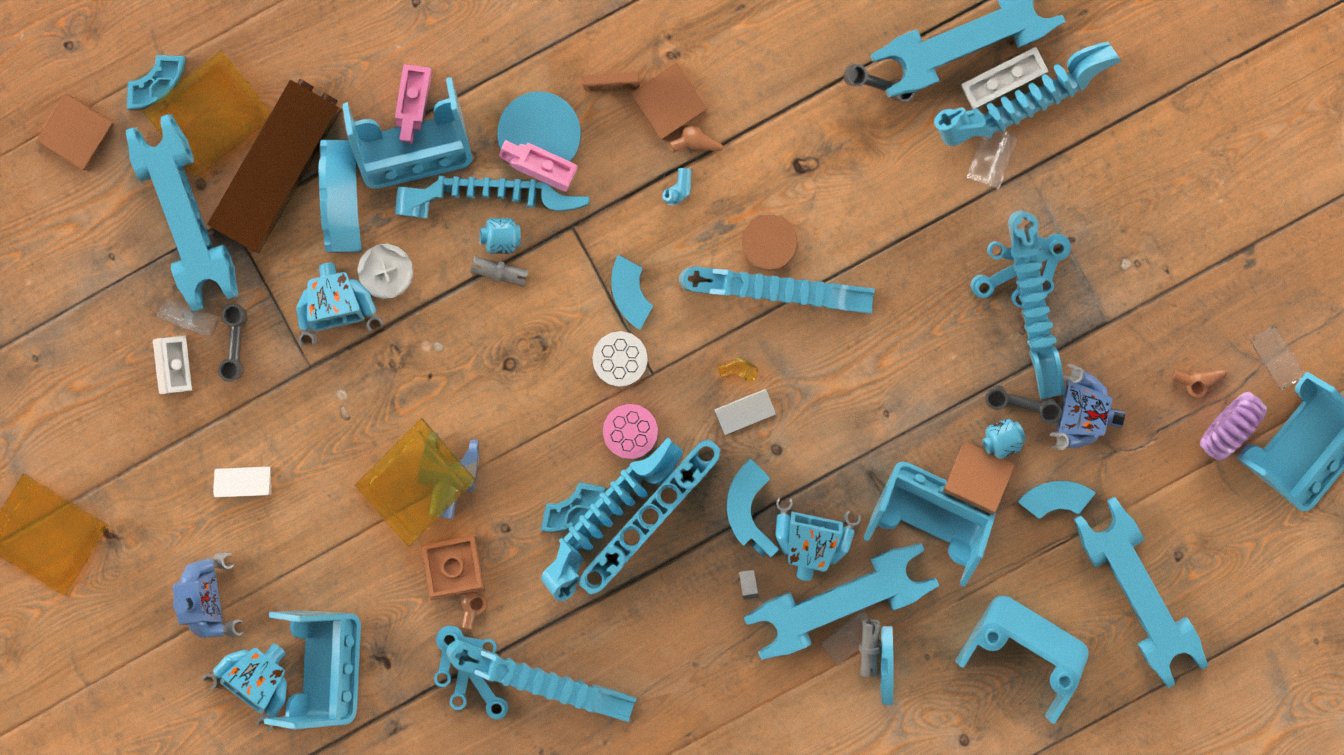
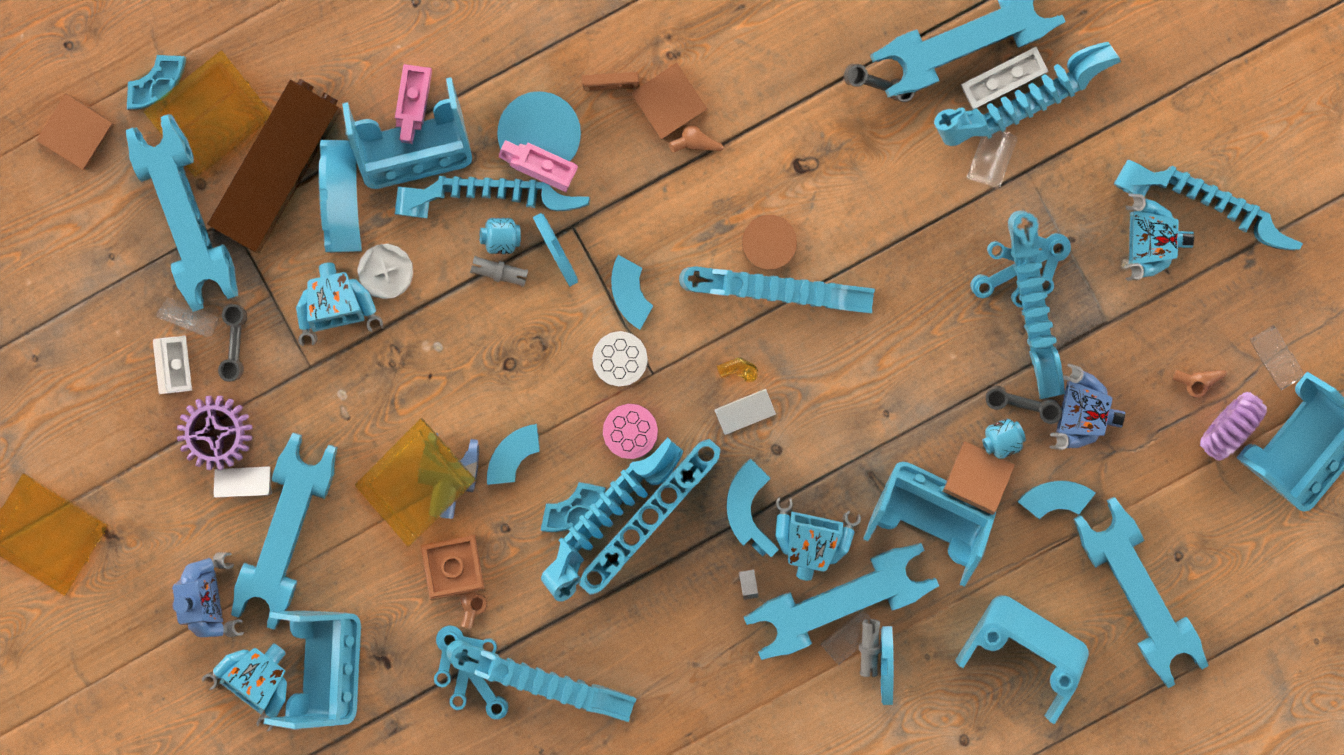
(216, 445): none -> lavender gear
(300, 484): none -> medium azure piece
(510, 453): none -> medium azure tile
(555, 249): none -> medium azure tile
(680, 190): medium azure arm -> none
(1138, 179): none -> medium azure piece
(1153, 238): none -> medium azure torso

